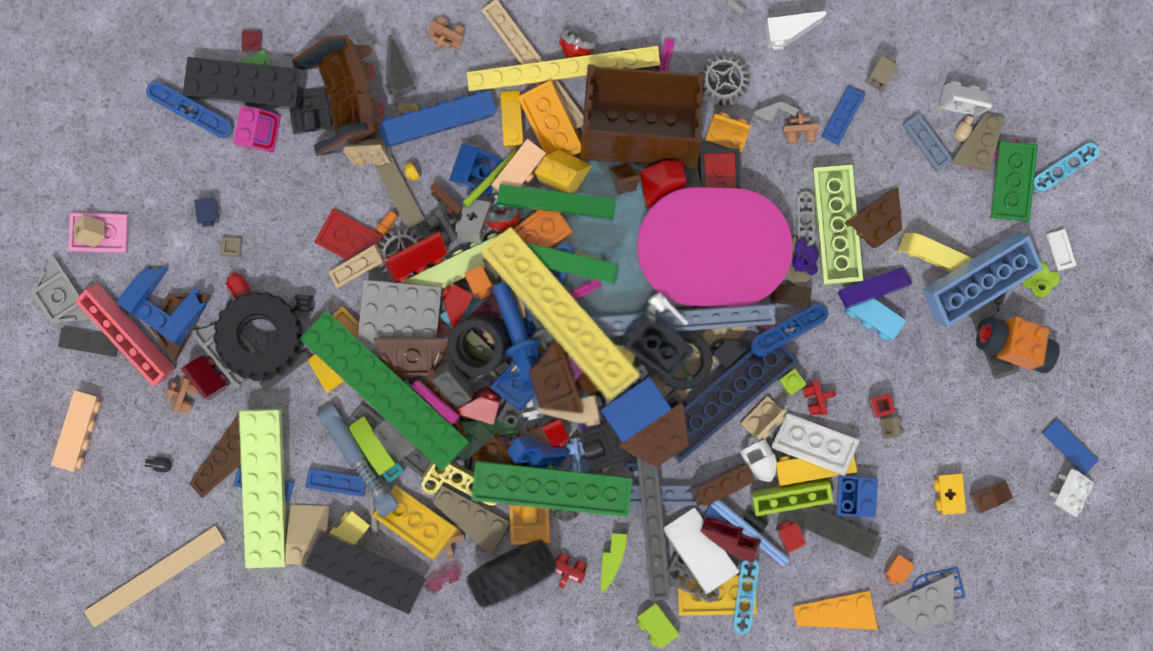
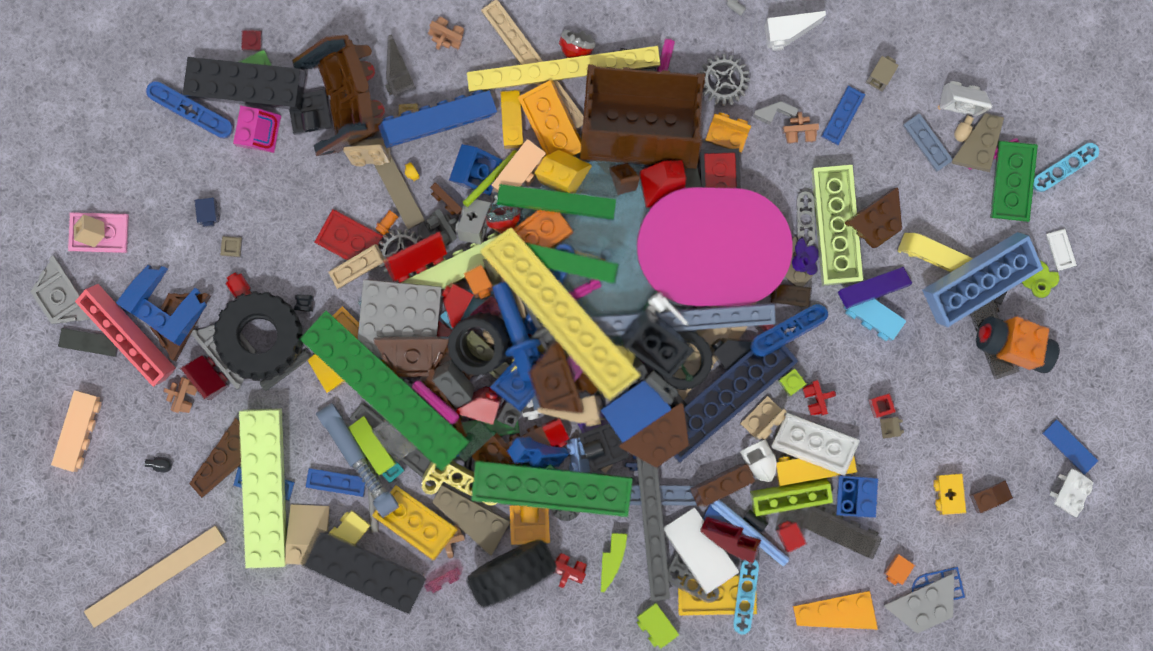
(663, 389): none -> dark grey bar

